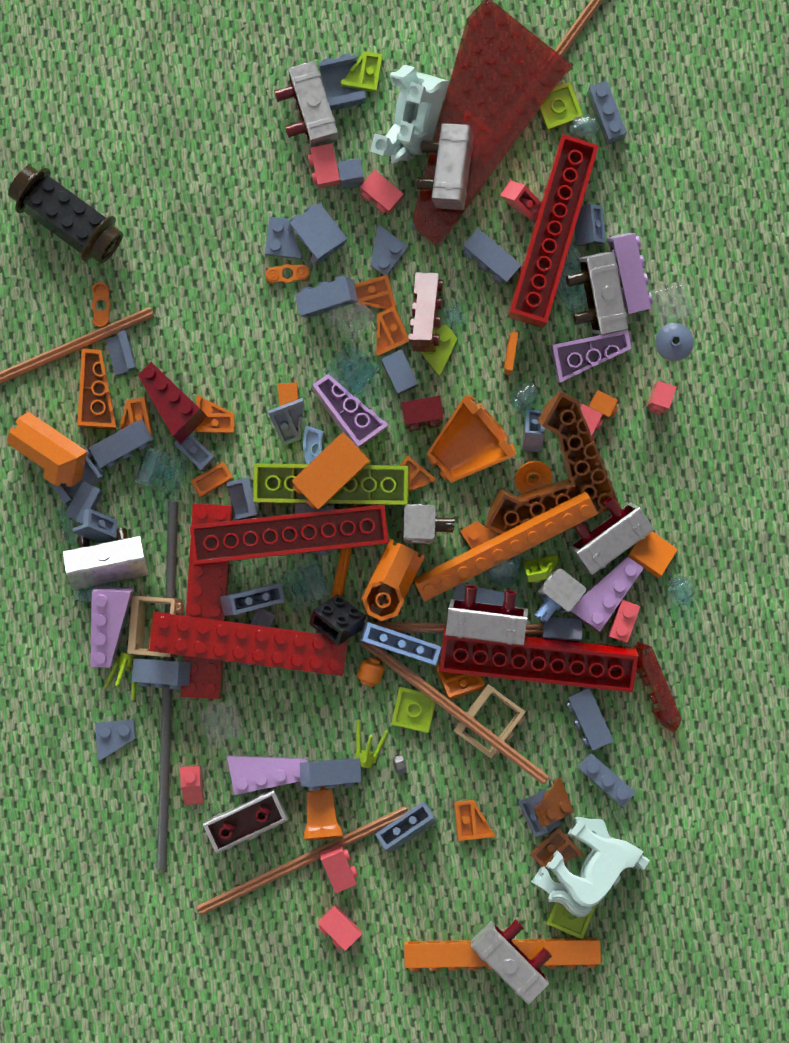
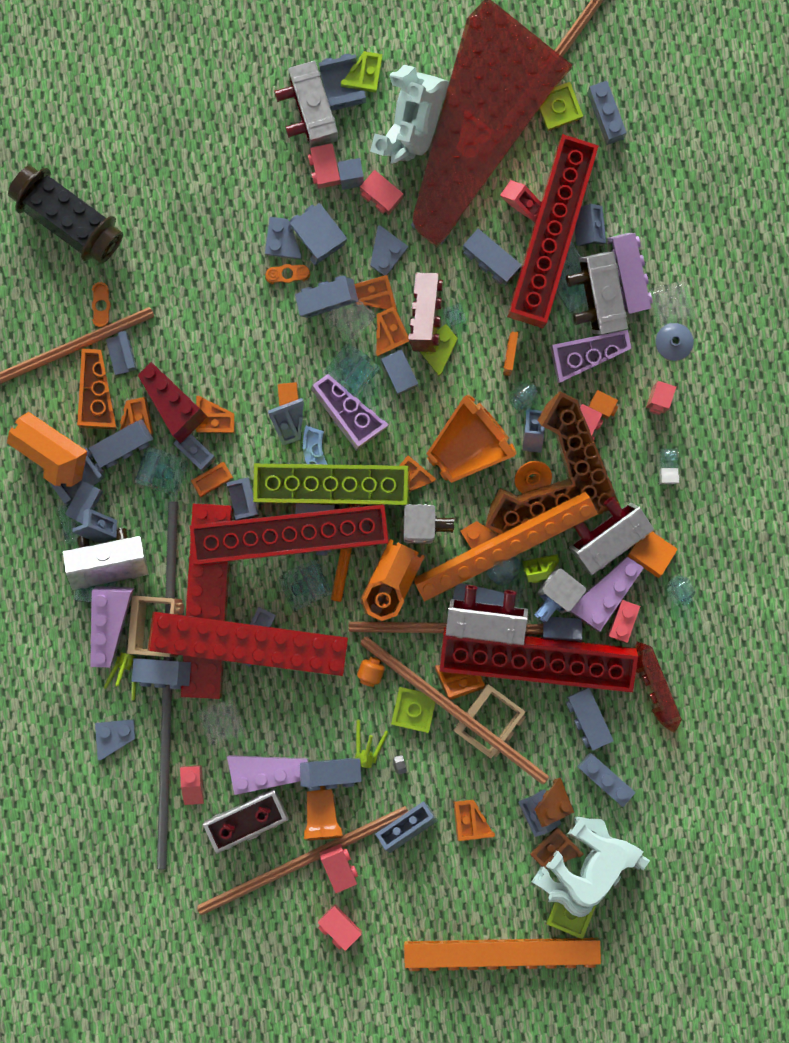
(252, 599): sand blue brick -> none
(330, 471): orange brick -> none
(337, 619): black brick -> none
(400, 643): light blue brick -> none
(422, 413): dark red brick -> none
(452, 166): flat silver piece -> none
(510, 962): flat silver piece -> none
(584, 127): clear light blue head -> none
(668, 466): none -> leg

